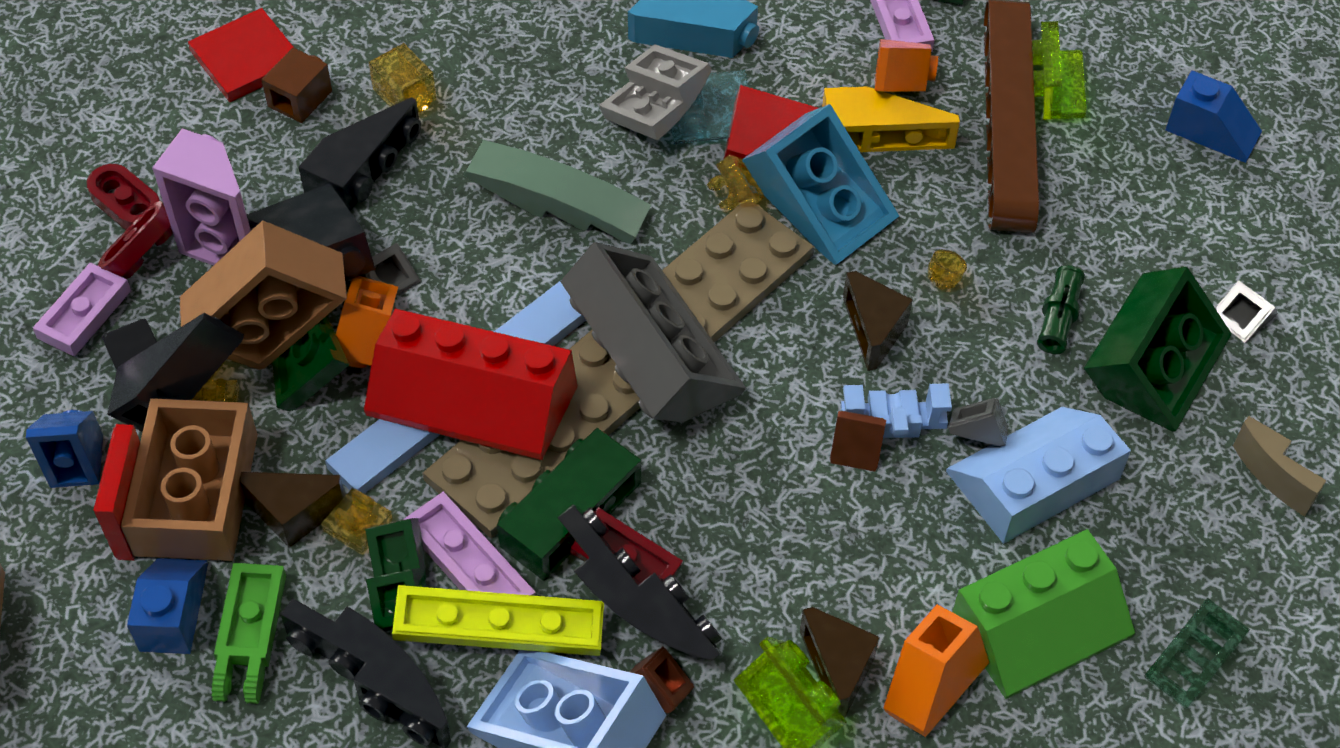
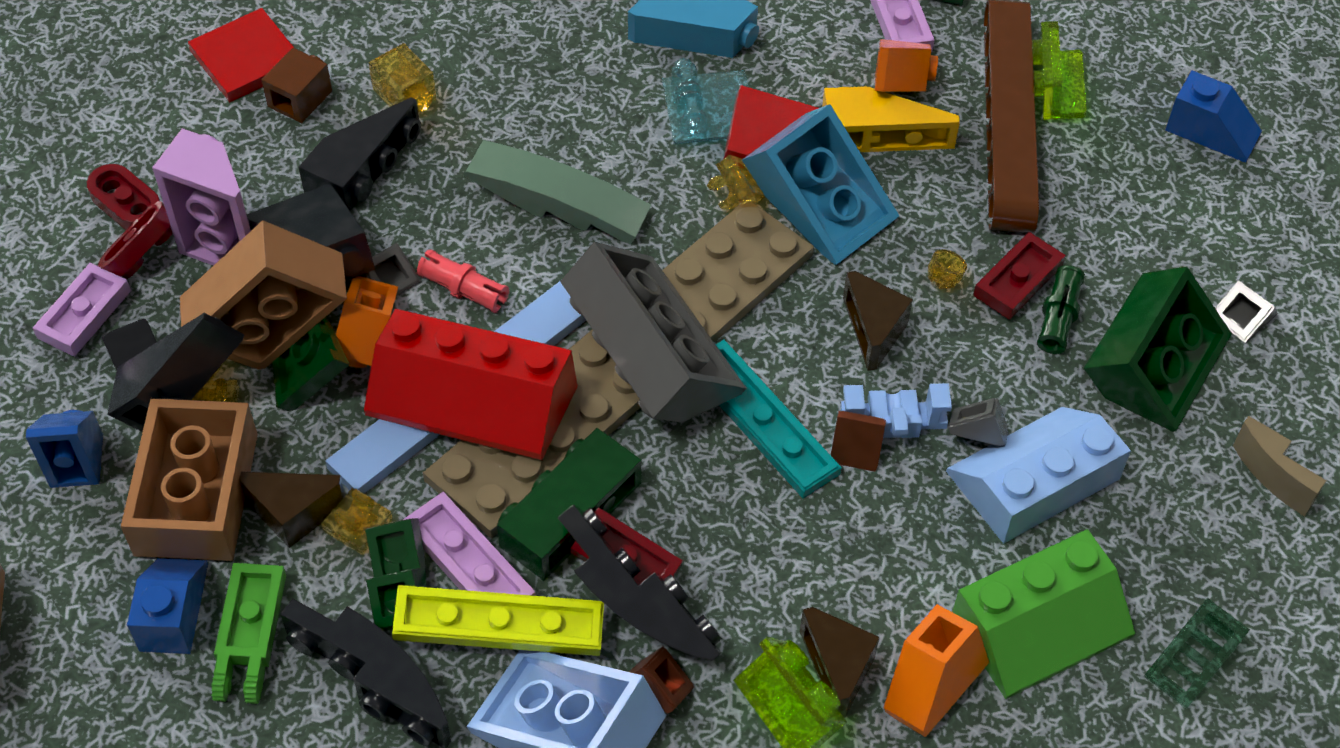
(115, 488): red tile -> none
(462, 280): none -> coral pin
(658, 92): light grey slope -> none
(777, 431): none -> teal tile
(1019, 275): none -> dark red plate

